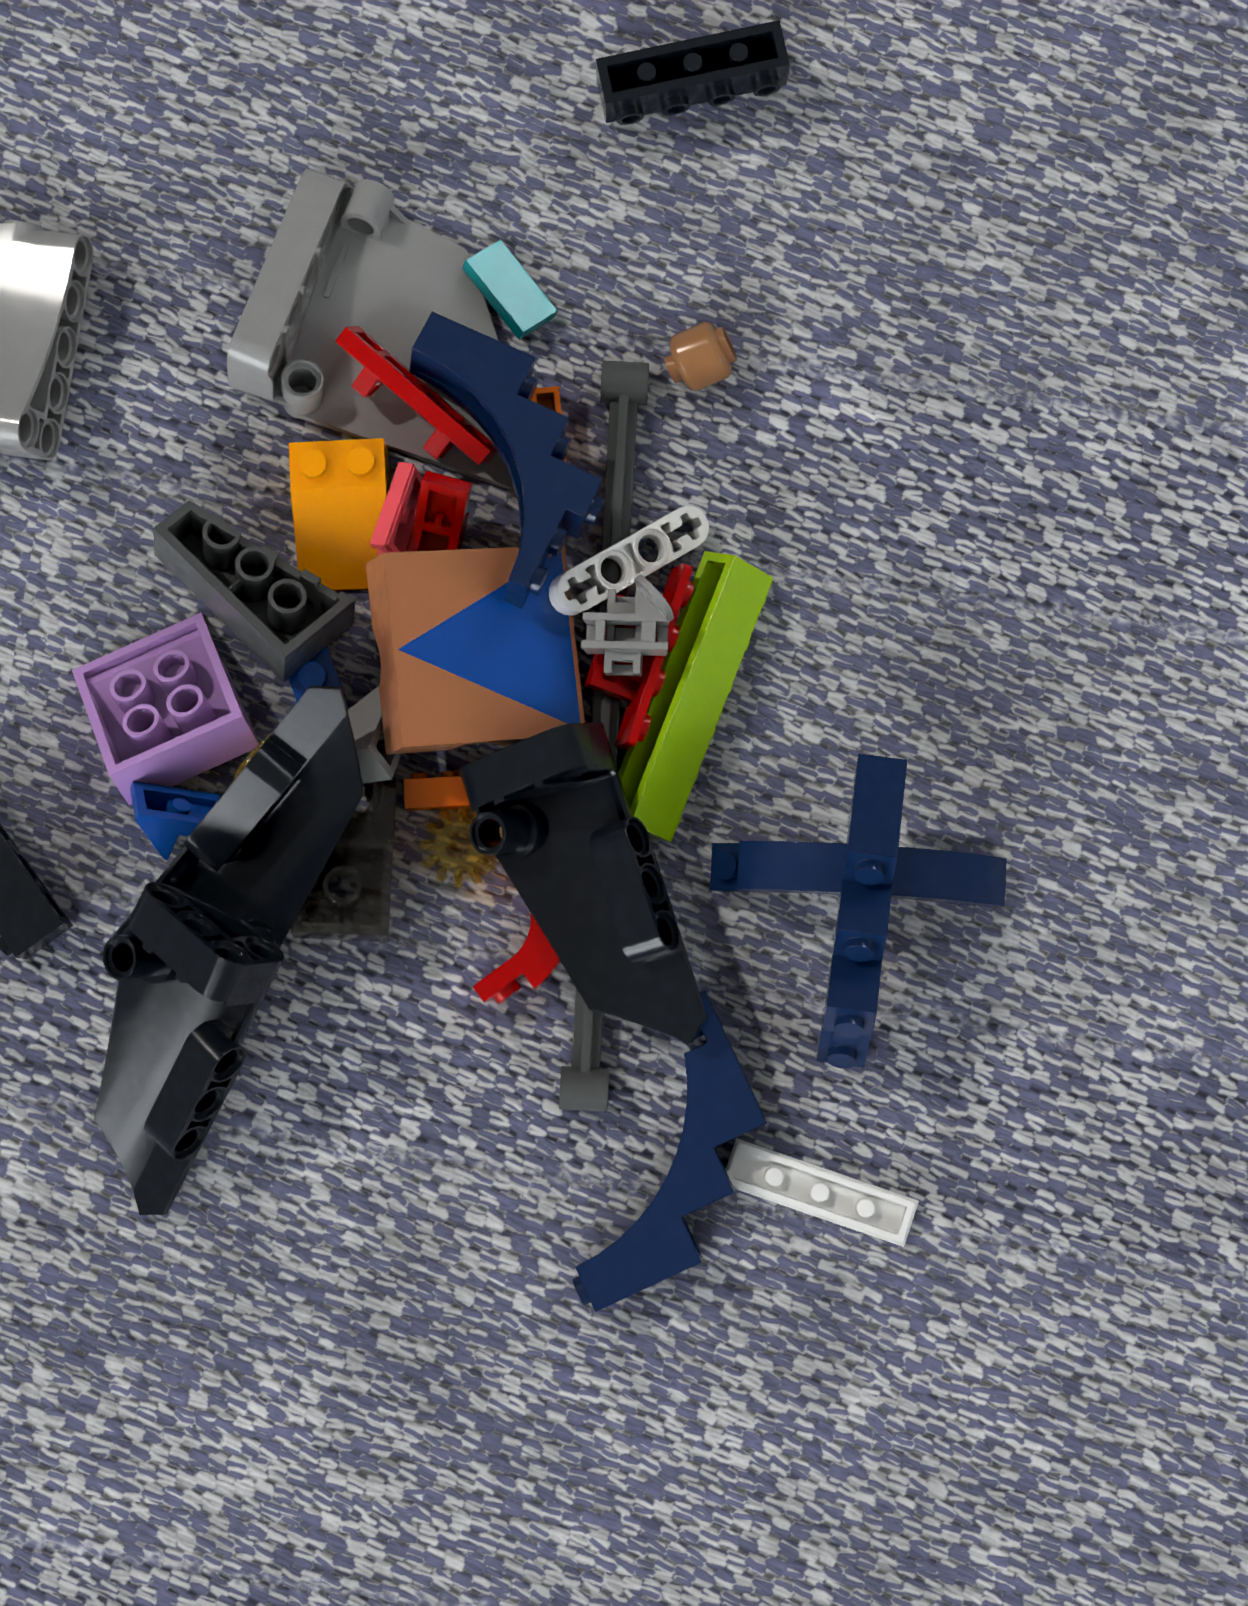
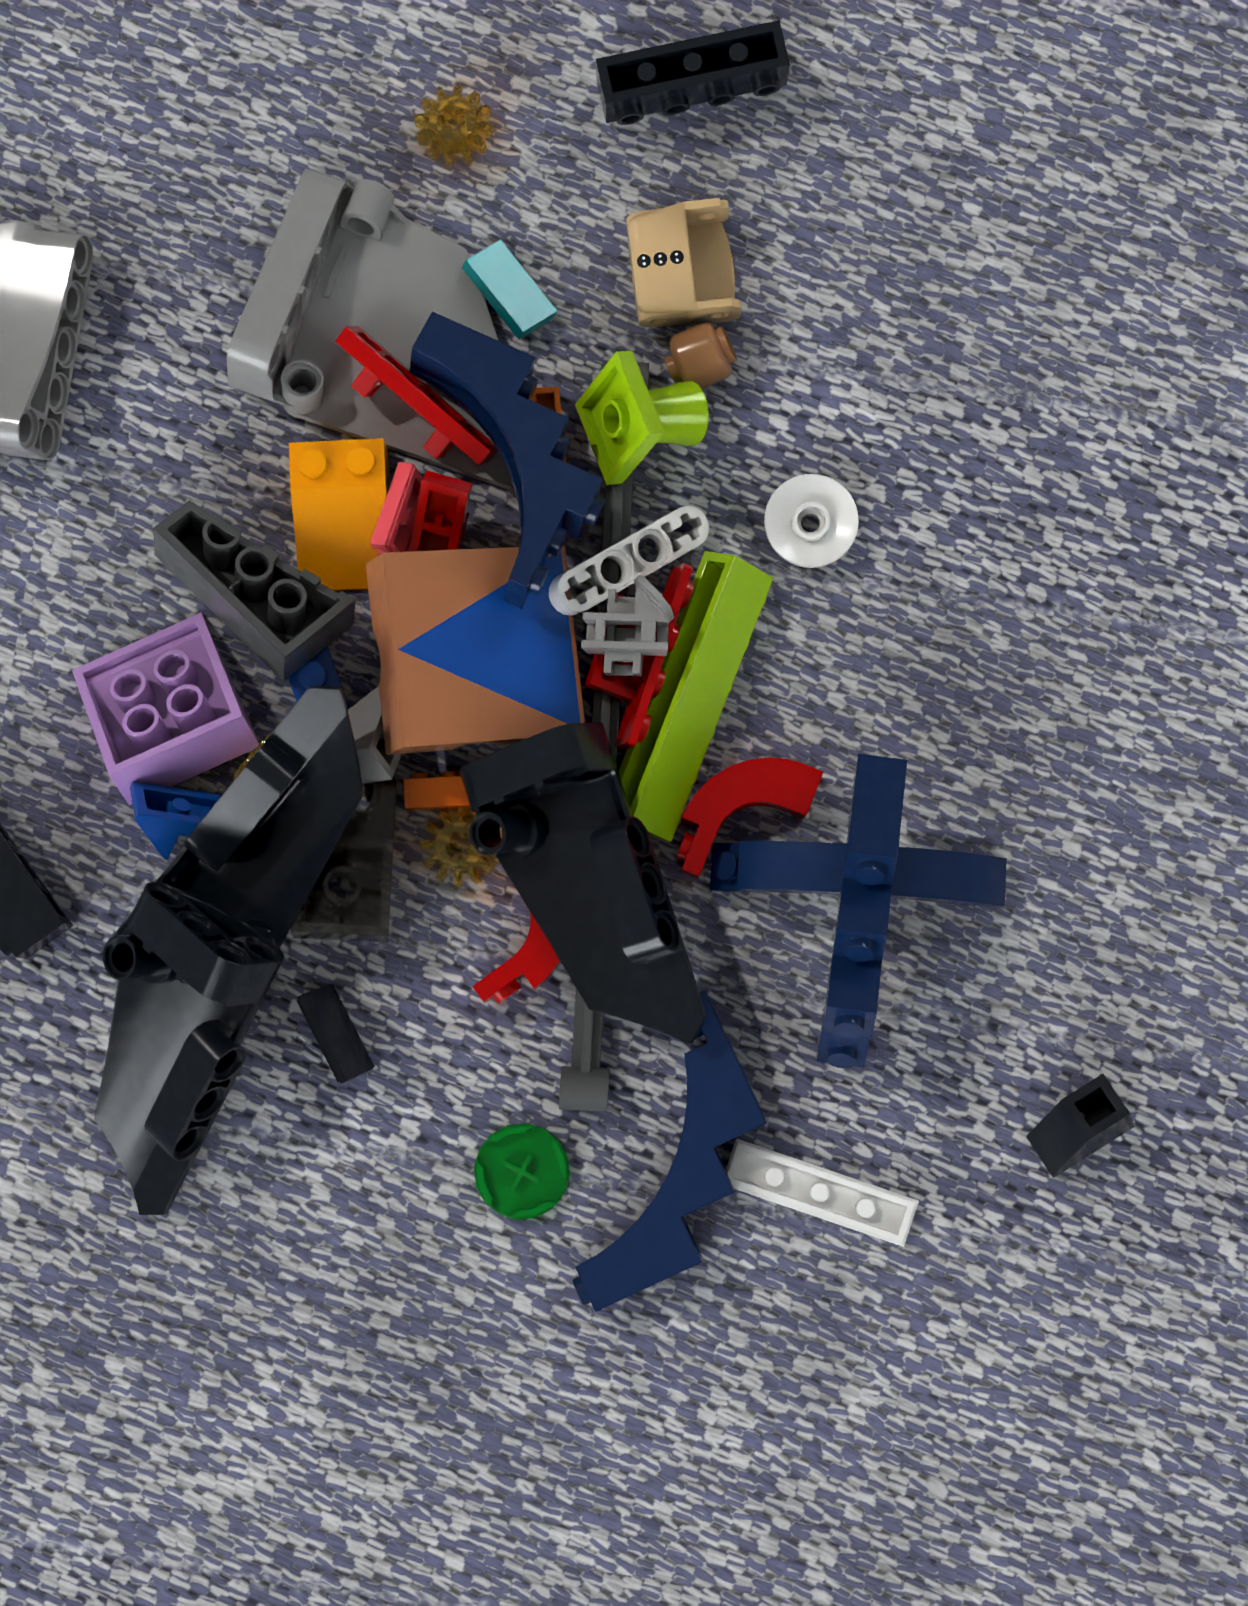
(335, 1033): none -> black slope
(440, 136): none -> clear yellow gear
(521, 1171): none -> green tile
(629, 419): none -> lime plant
(682, 264): none -> tan piece
(754, 782): none -> red arch
(815, 497): none -> white dish
(1080, 1126): none -> black slope

